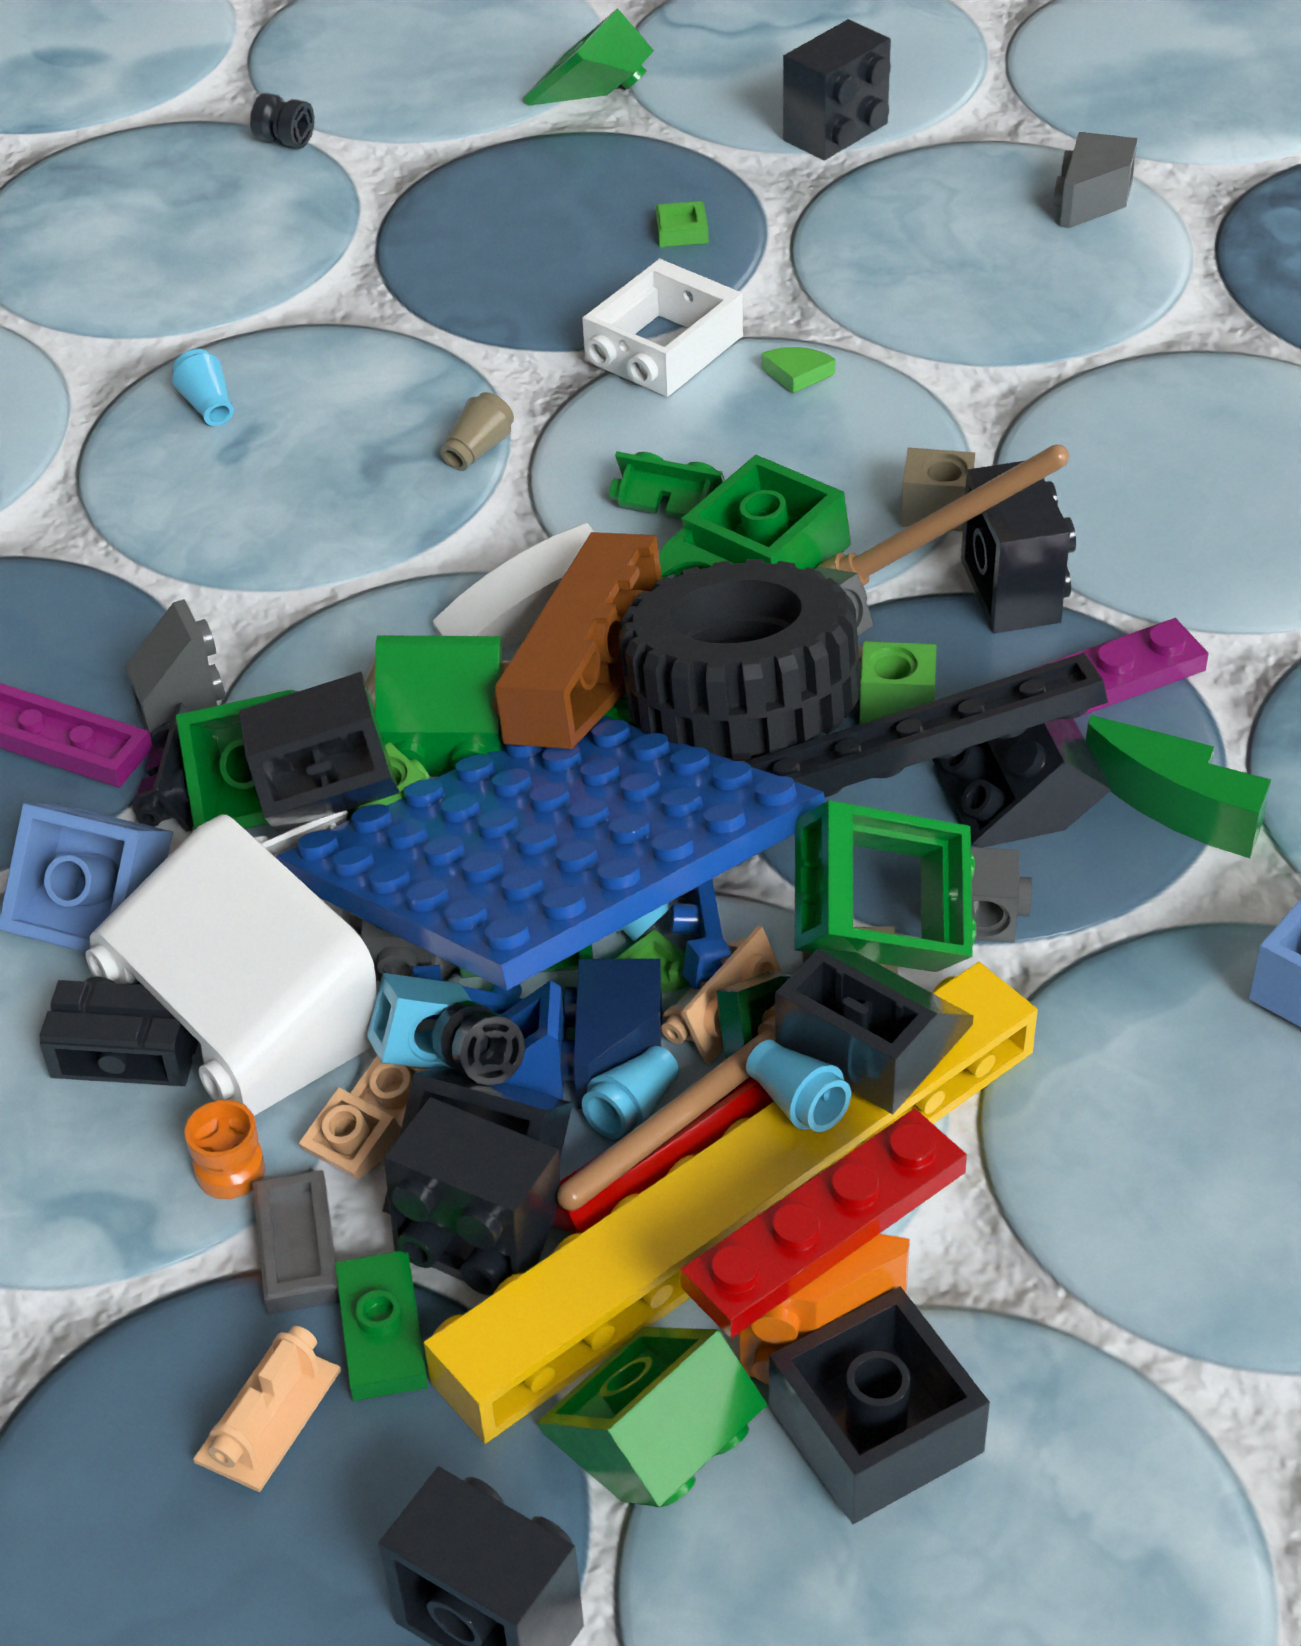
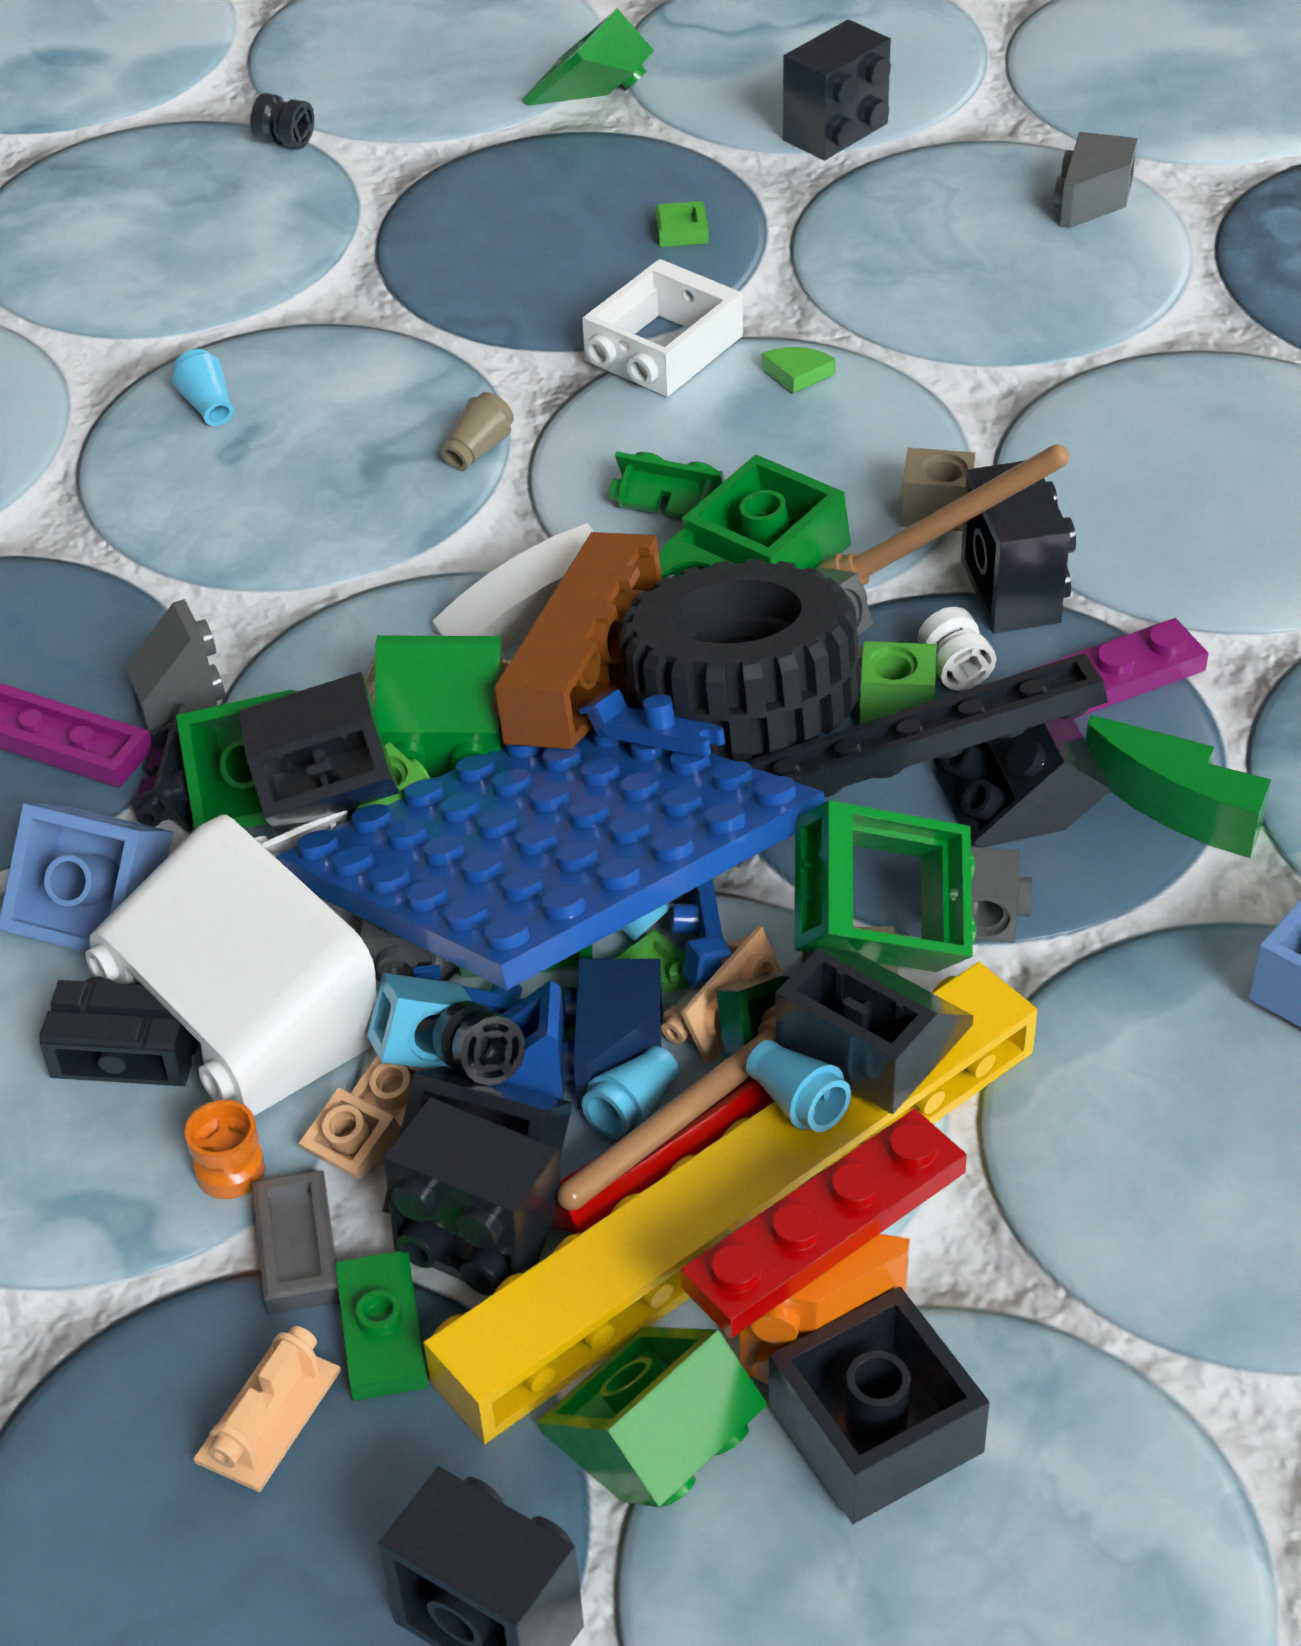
(652, 726): none -> blue piece
(961, 652): none -> white wheel

